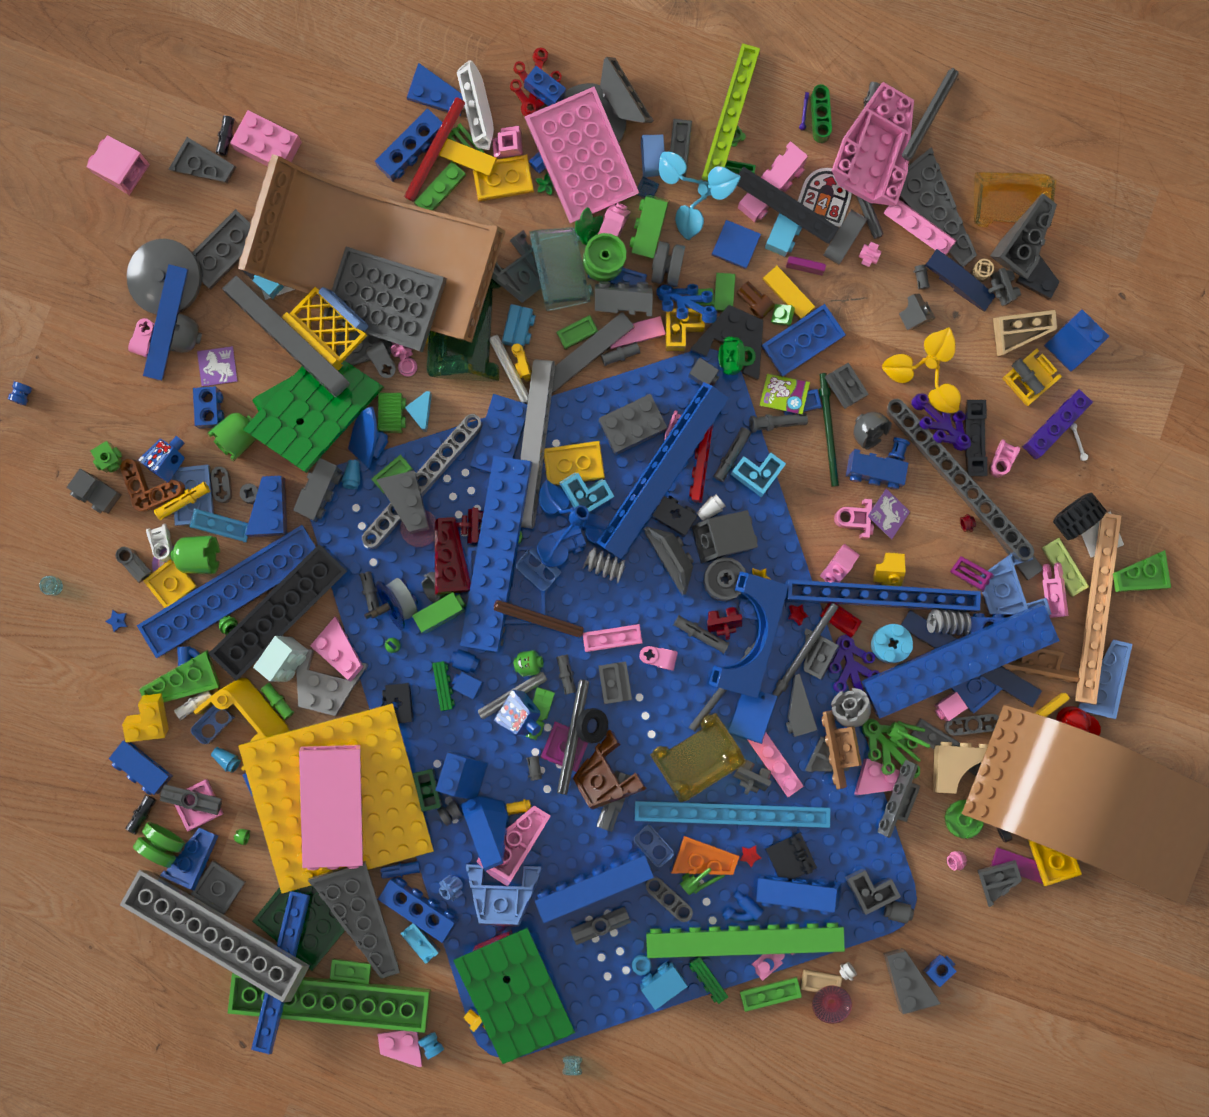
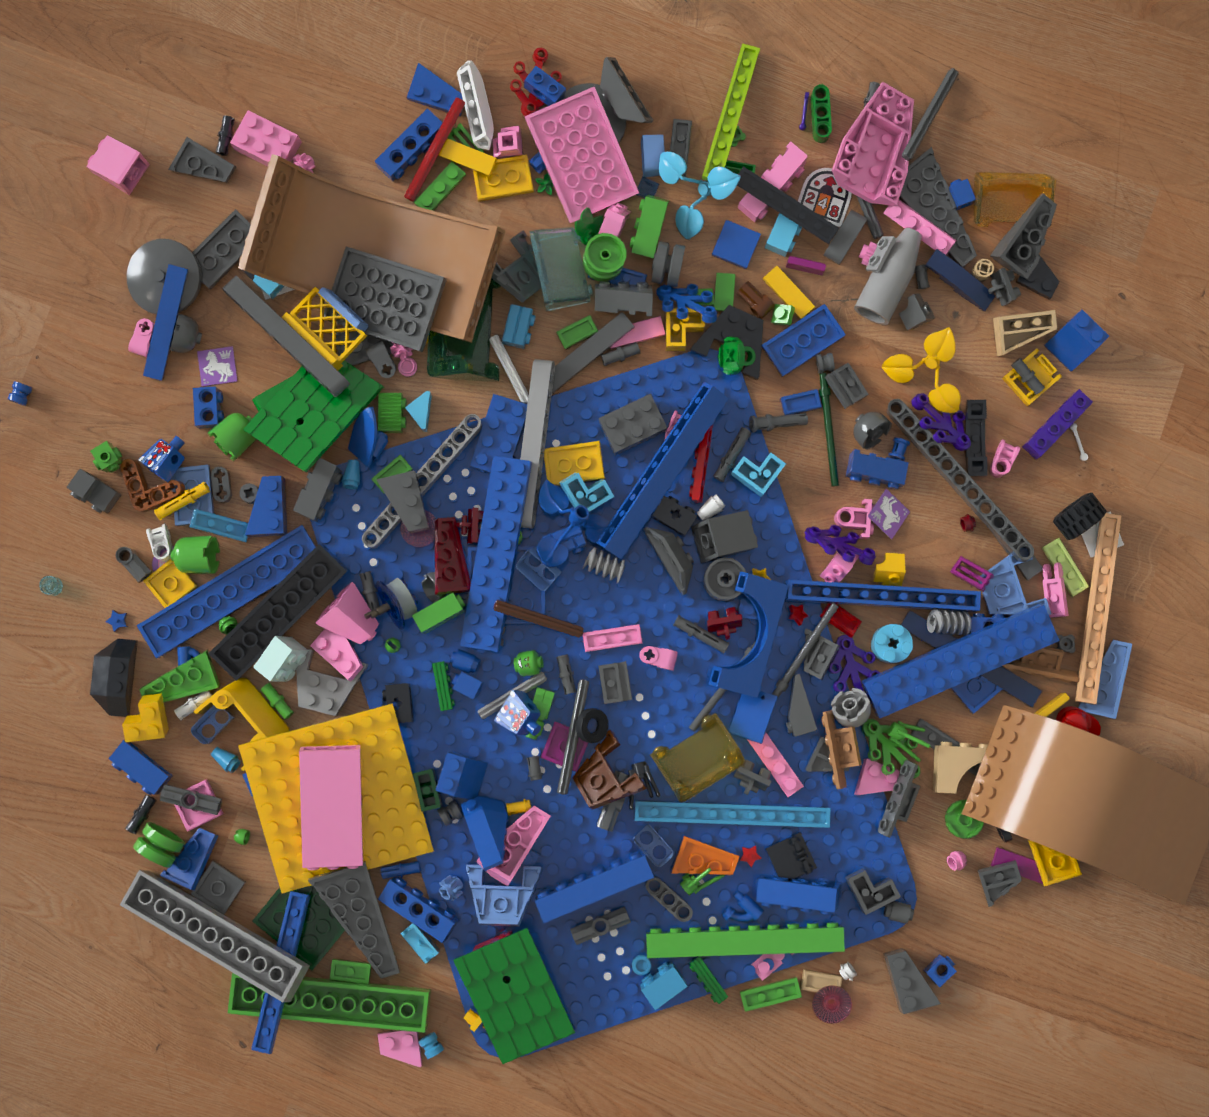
(114, 677): none -> black wedge
(304, 161): none -> bright pink gear
(347, 617): none -> bright pink slope
(522, 366): yellow plate -> none
(572, 1065): clear light blue wheel -> none
(643, 771): none -> black plant
(704, 372): dark grey brick -> none
(784, 394): sticker -> none
(825, 363): none -> dark grey wheel
(831, 545): none -> dark purple plant
(891, 272): none -> light grey piece
(950, 707): bright pink brick -> none
(959, 731): dark grey beam -> none
(962, 193): none -> blue brick
(1070, 643): none -> dark grey plate
(1144, 575): bright green wing -> none

